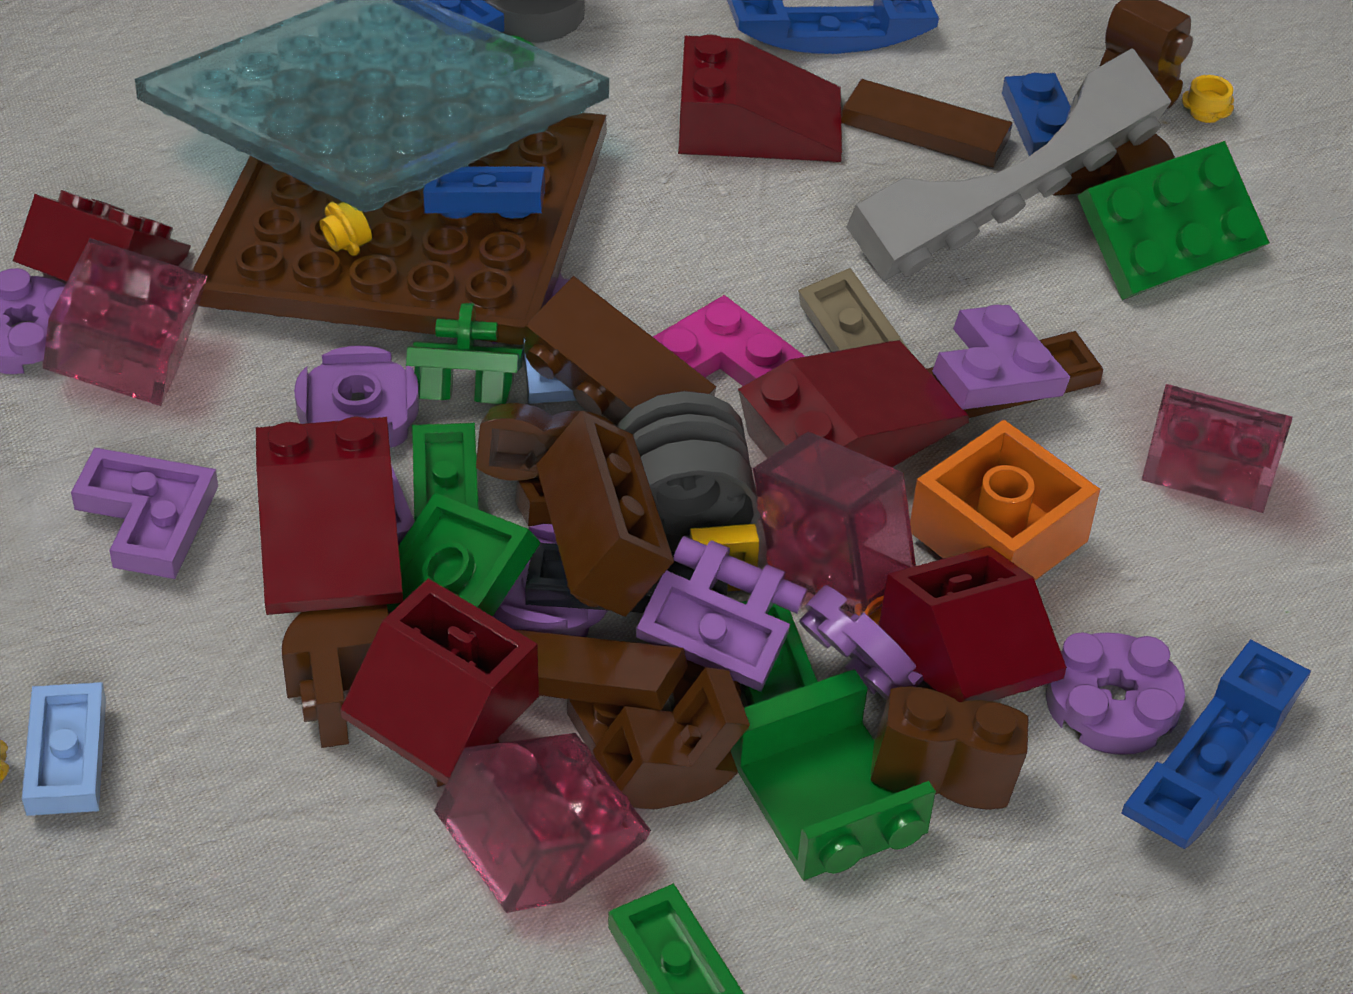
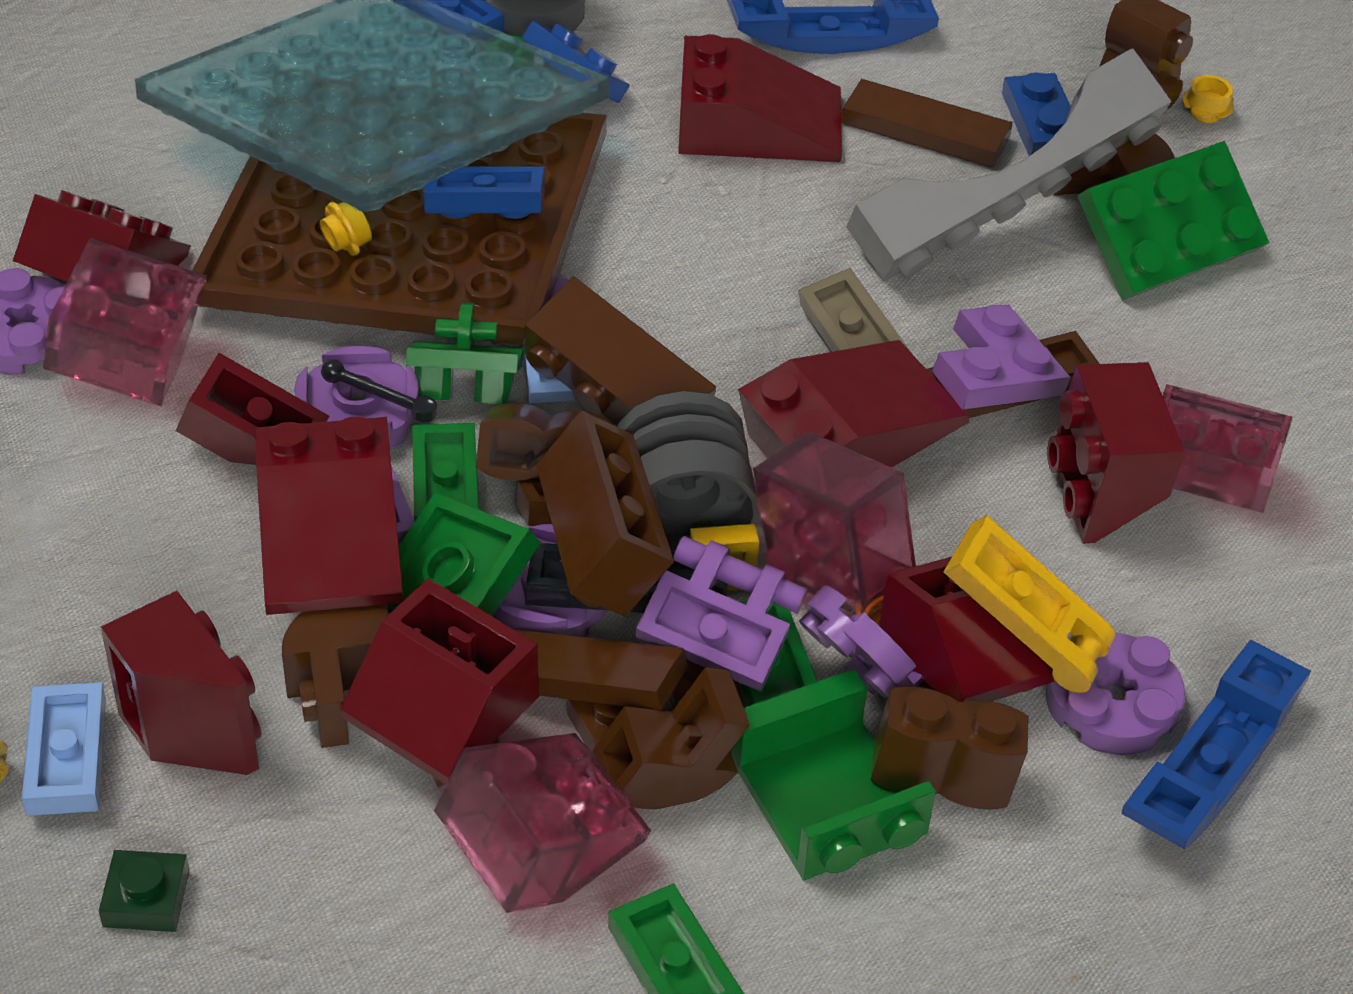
(144, 890): none -> dark green plate
(157, 500): medium lavender plate -> none
(181, 688): none -> dark red slope
(232, 404): none -> dark red slope
(423, 408): none -> black hinge
(566, 45): none -> blue plate
(728, 340): dark pink plate -> none
(1006, 497): orange brick -> none
(1031, 603): none -> yellow plate
(1113, 447): none -> dark red slope

